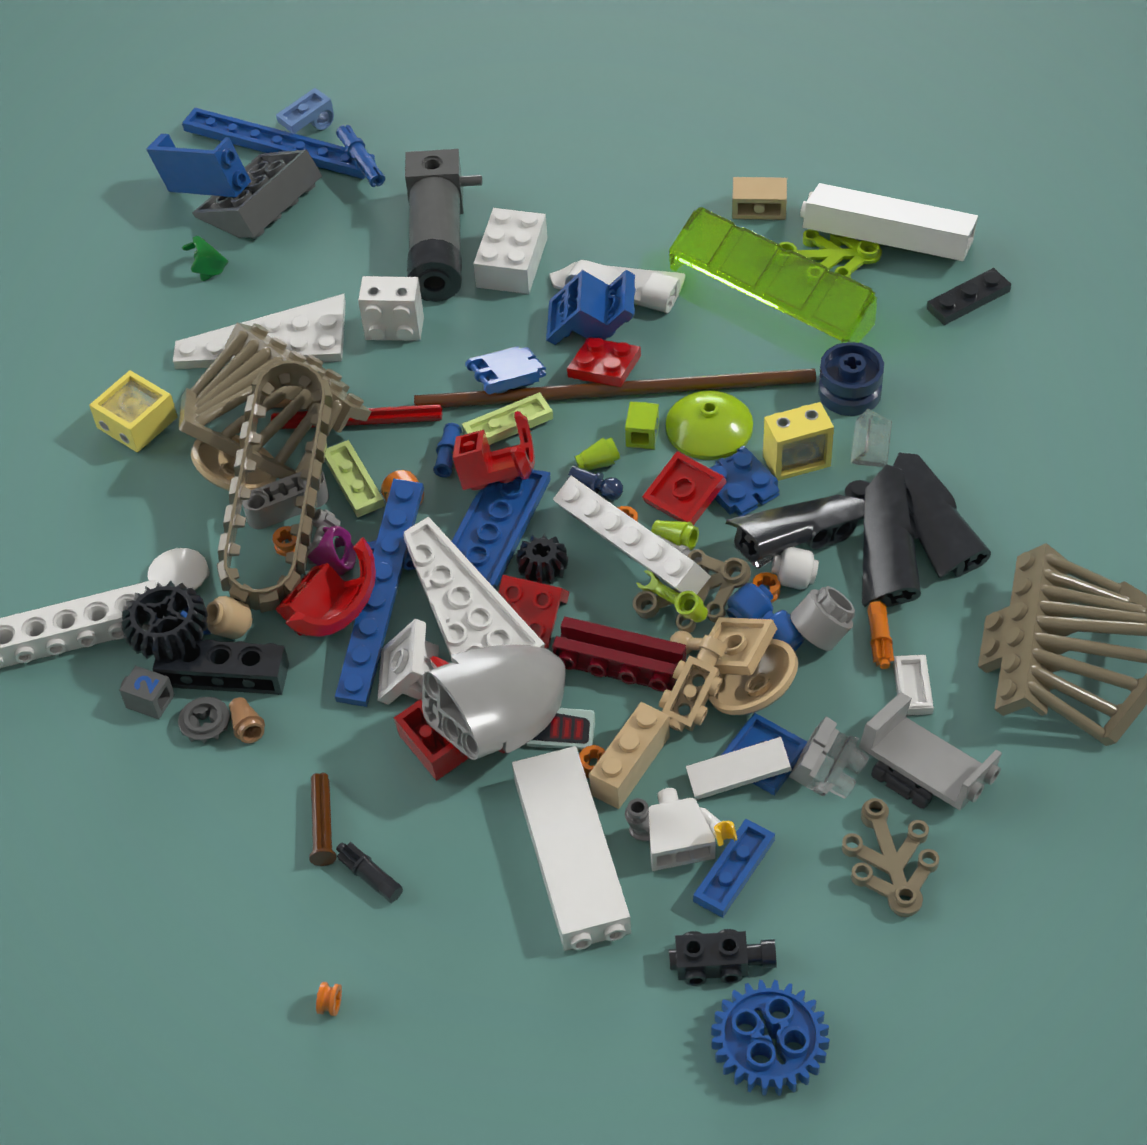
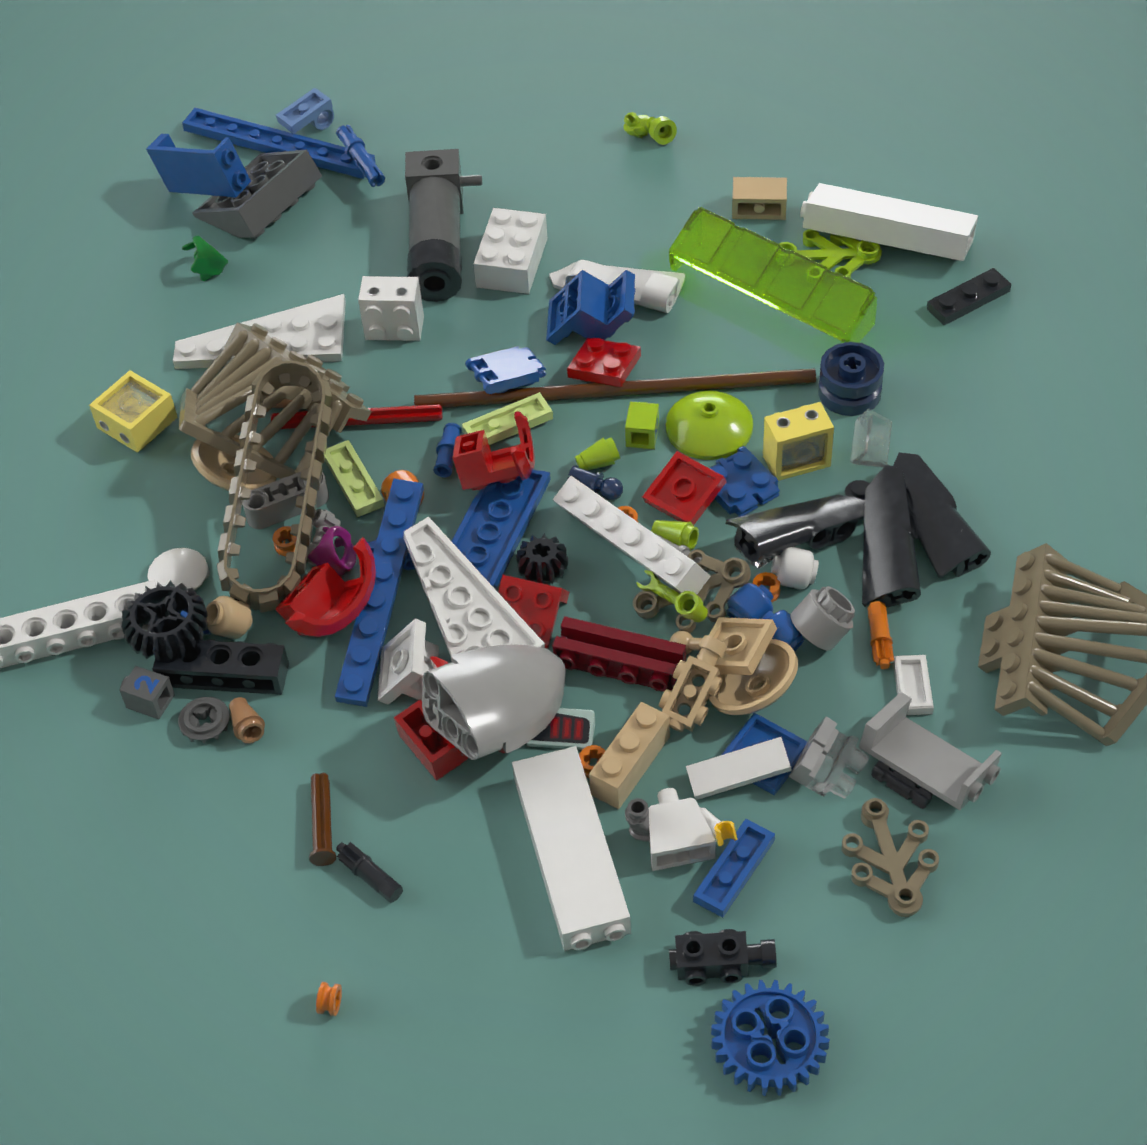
(660, 129): none -> lime arm

